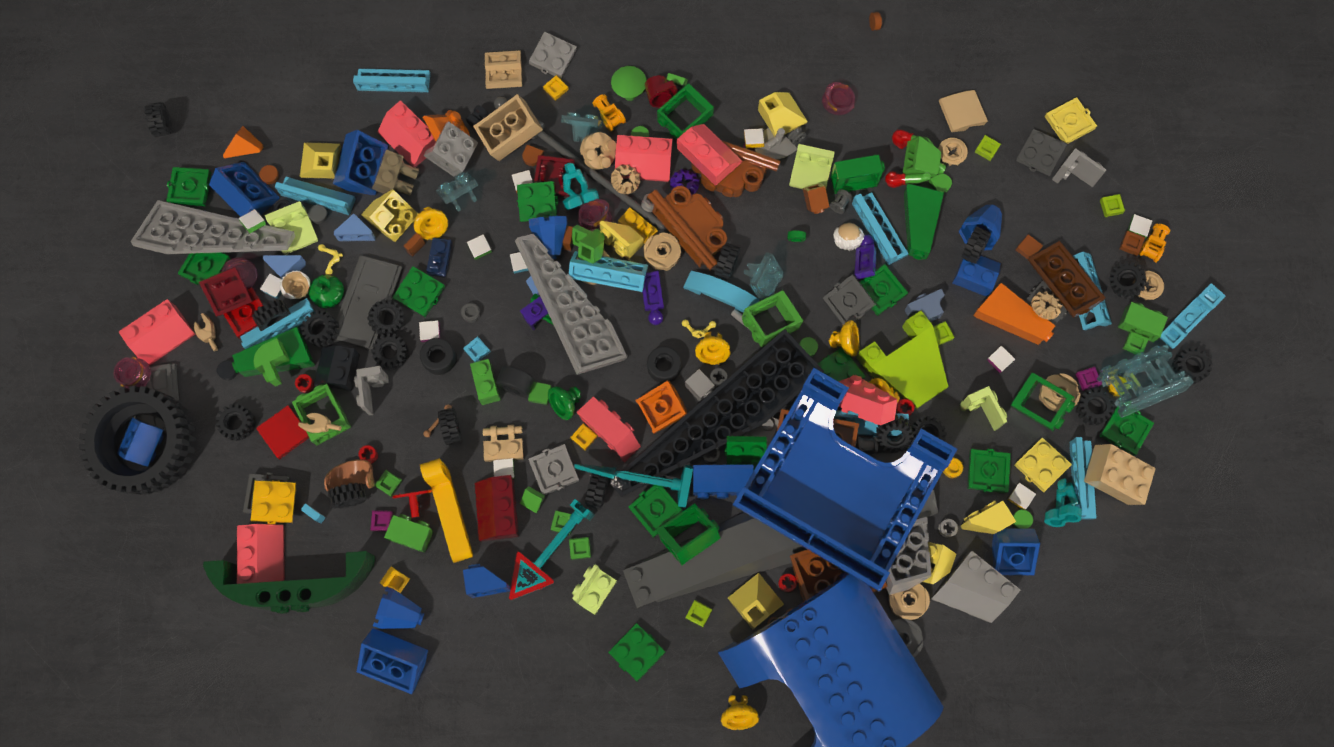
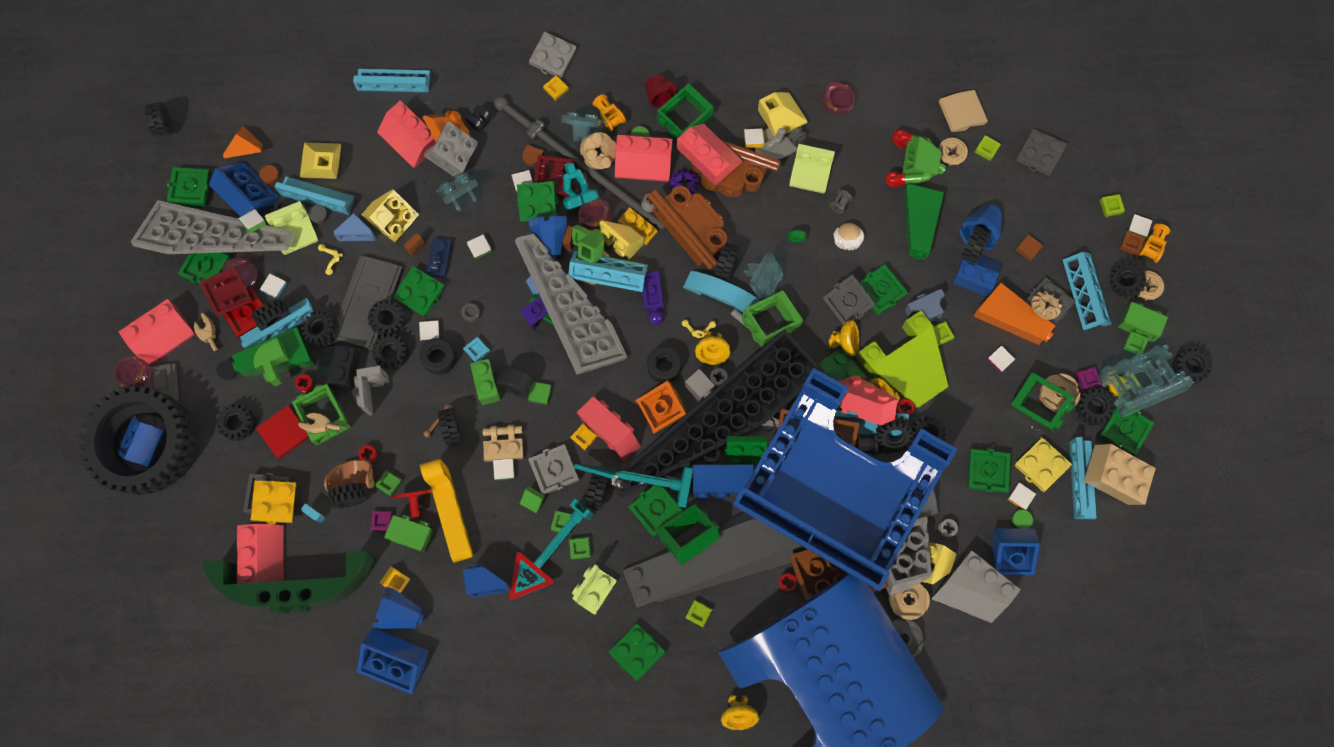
(284, 263): medium blue slope -> none
(295, 285): tan hair -> none
(330, 295): green hair -> none
(359, 163): blue slope -> none
(390, 167): dark tan brick -> none
(430, 223): yellow hair -> none
(496, 508): dark red slope -> none
(503, 69): tan slope -> none
(508, 127): tan brick -> none
(518, 263): white tile -> none
(563, 401): green hair -> none
(626, 188): tan gear -> none
(628, 82): bright green dish -> none
(664, 261): tan plate -> none
(677, 79): bright green tile -> none
(755, 601): light yellow slope -> none
(809, 345): bright green tile -> none
(816, 198): dark orange brick -> none
(857, 173): green window -> none
(865, 258): dark purple plate -> none
(875, 21): dark orange tile -> none
(876, 230): medium azure fence -> none
(941, 182): bright green tile -> none
(954, 469): yellow tile -> none
(989, 404): yellowish green bracket -> none
(991, 520): light yellow slope -> none
(1064, 513): teal piece -> none
(1066, 279): reddish brown slope -> none
(1070, 121): light yellow plate -> none
(1082, 167): light grey bracket -> none
(1192, 315): medium azure slope -> none

